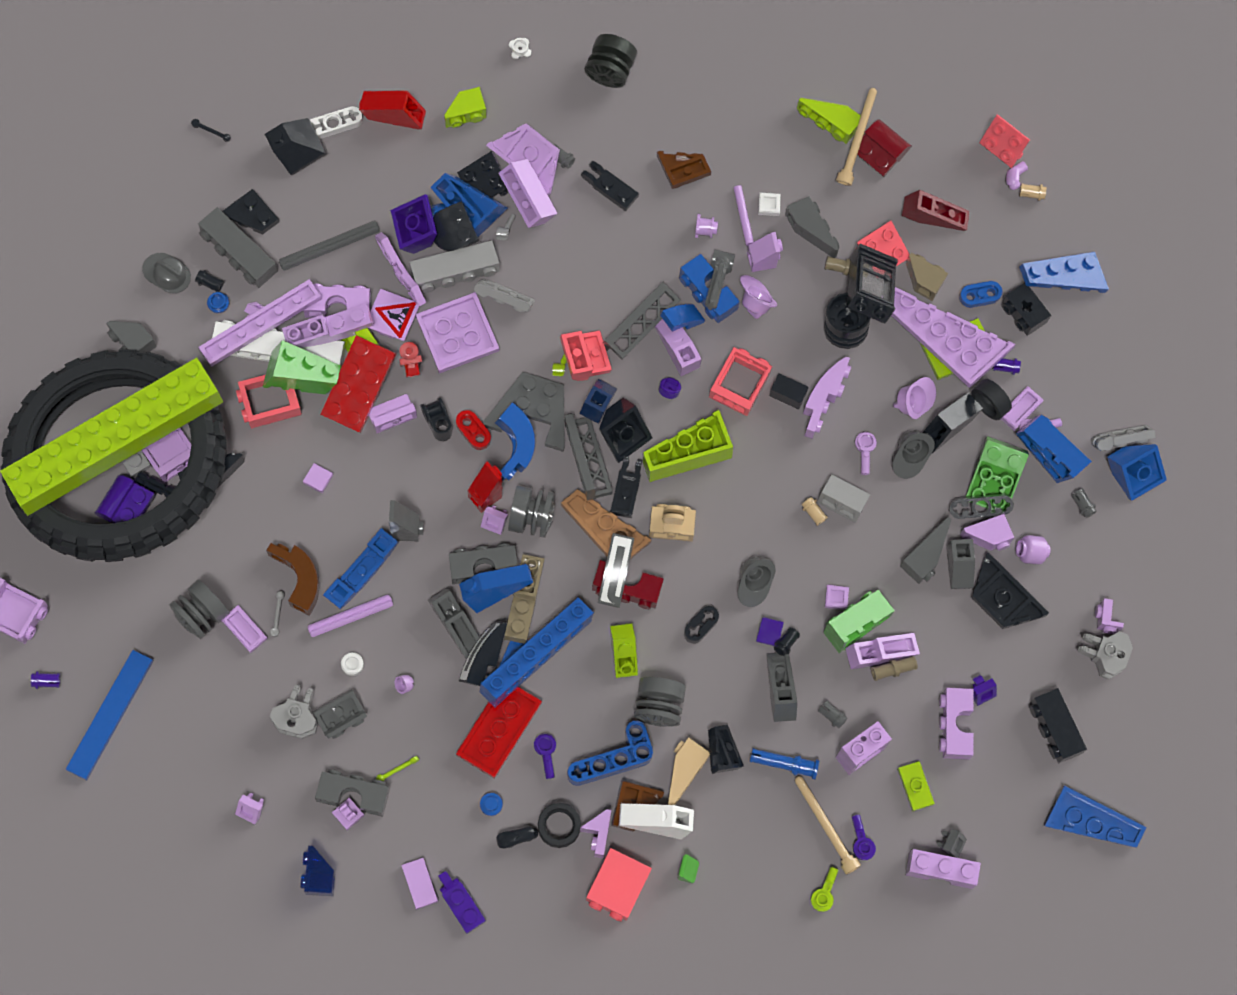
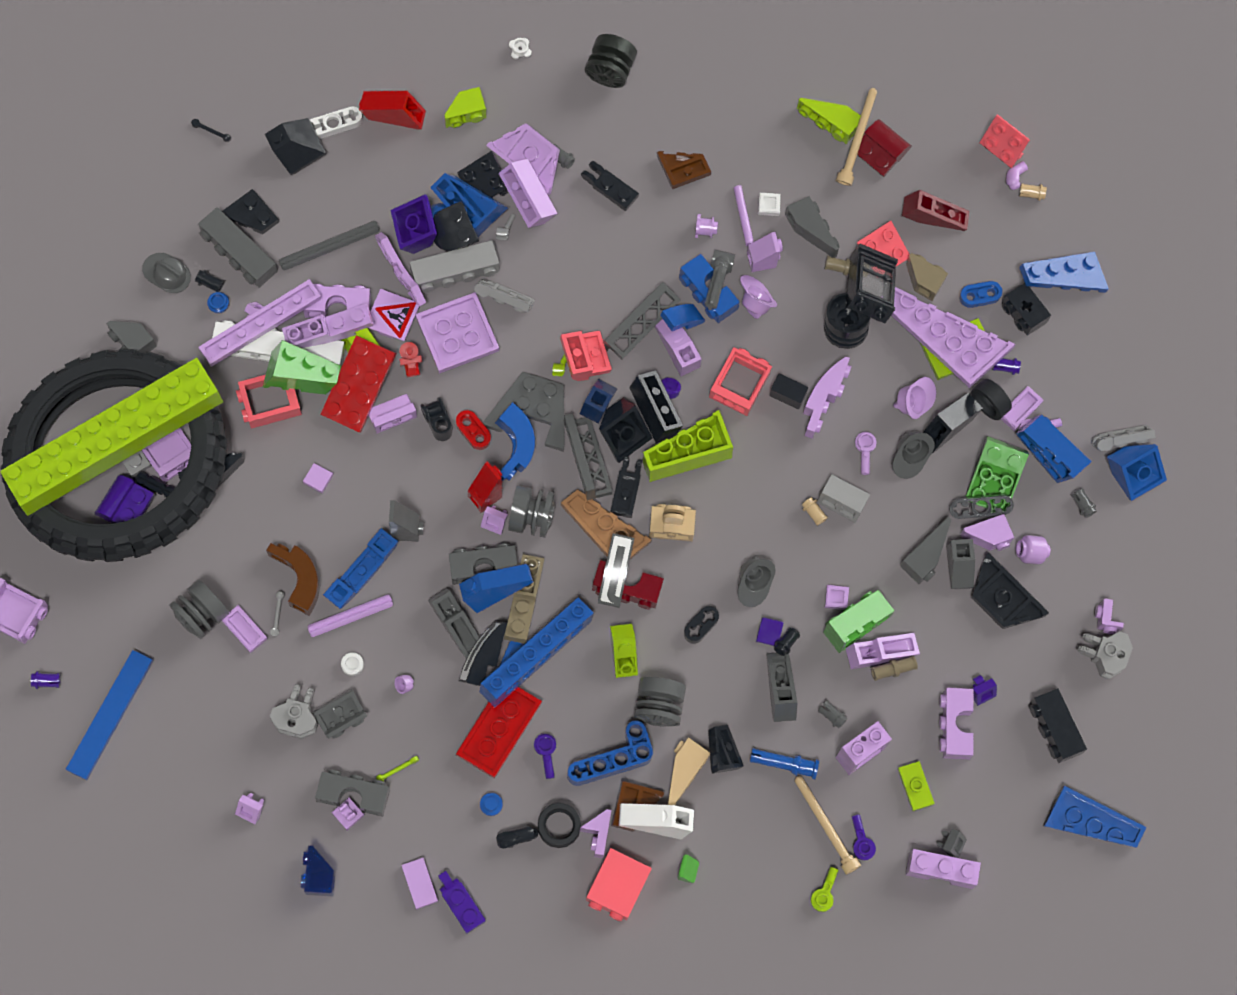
(655, 406): none -> black brick

